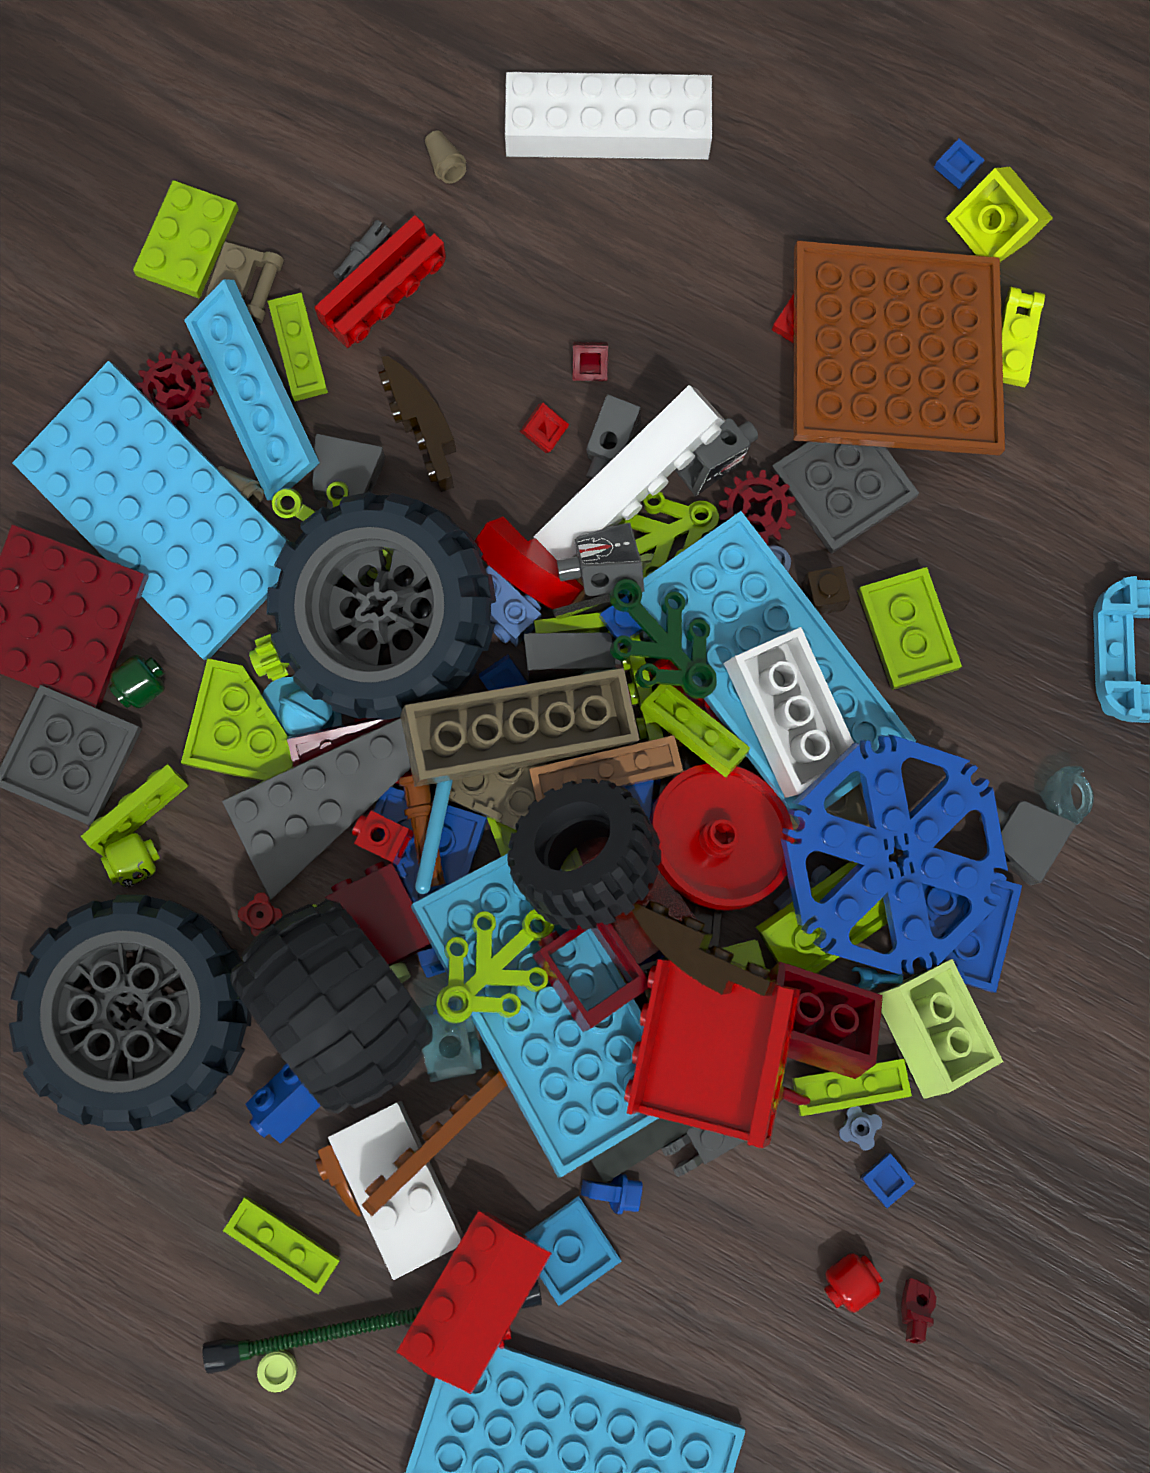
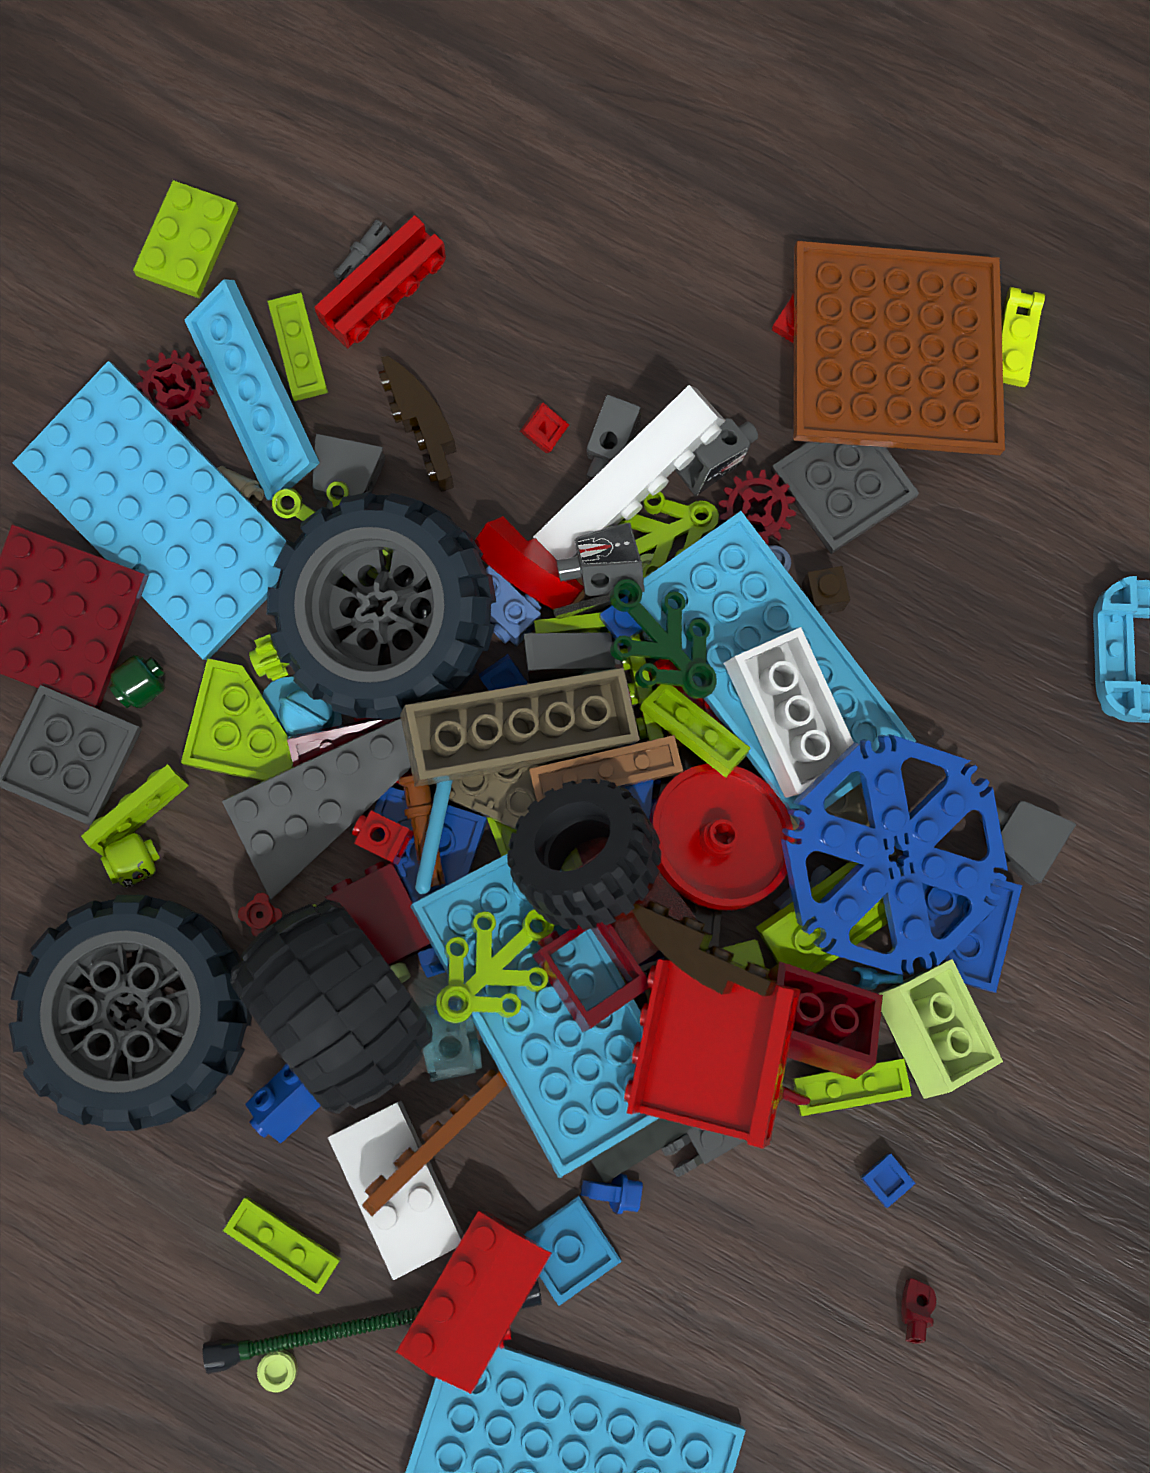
(239, 265): dark tan plate -> none
(331, 1169): dark orange plate -> none
(445, 158): dark tan cone -> none
(590, 361): dark red slope -> none
(608, 115): white brick -> none
(849, 1130): sand blue plate -> none
(852, 1282): red head -> none
(909, 628): lime plate -> none
(959, 163): blue plate -> none
(999, 215): neon yellow slope -> none
(1058, 795): clear light blue piece -> none

